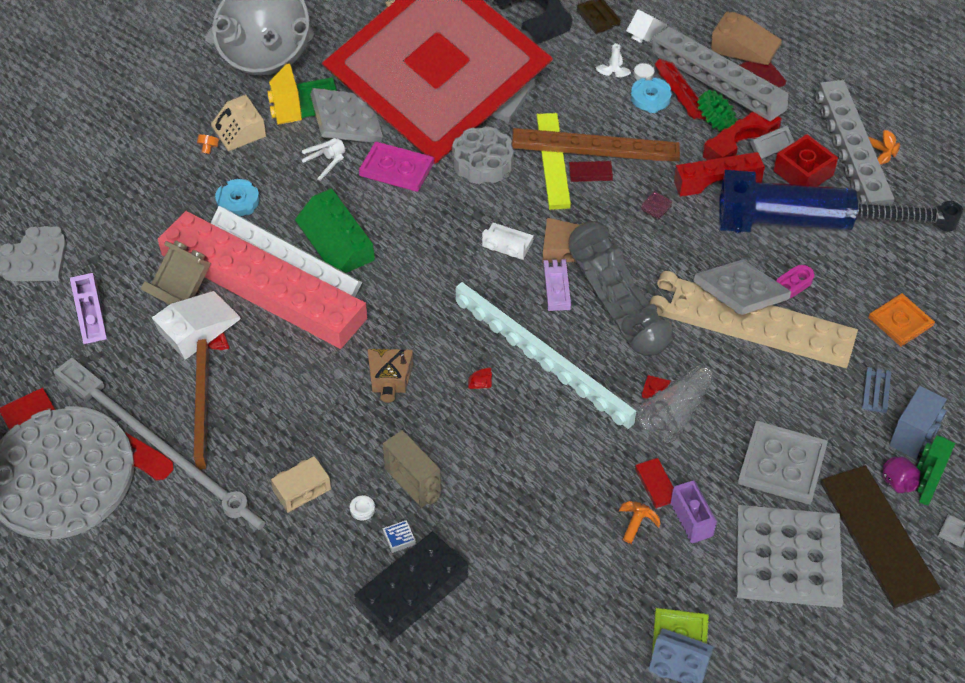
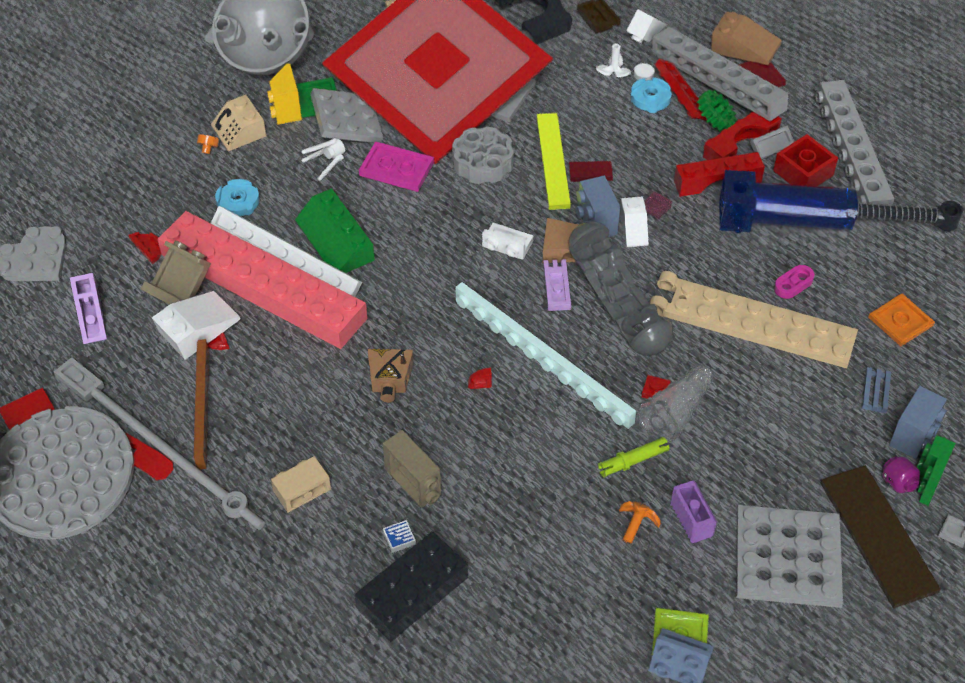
(147, 244): none -> red tile
(362, 507): white tile -> none
(595, 145): dark orange tile -> none
(598, 203): none -> sand blue brick
(625, 460): none -> lime pin
(634, 221): none -> white slope
(655, 482): red tile -> none
(742, 287): light grey plate -> none
(783, 462): light grey plate -> none
(887, 146): orange plant -> none

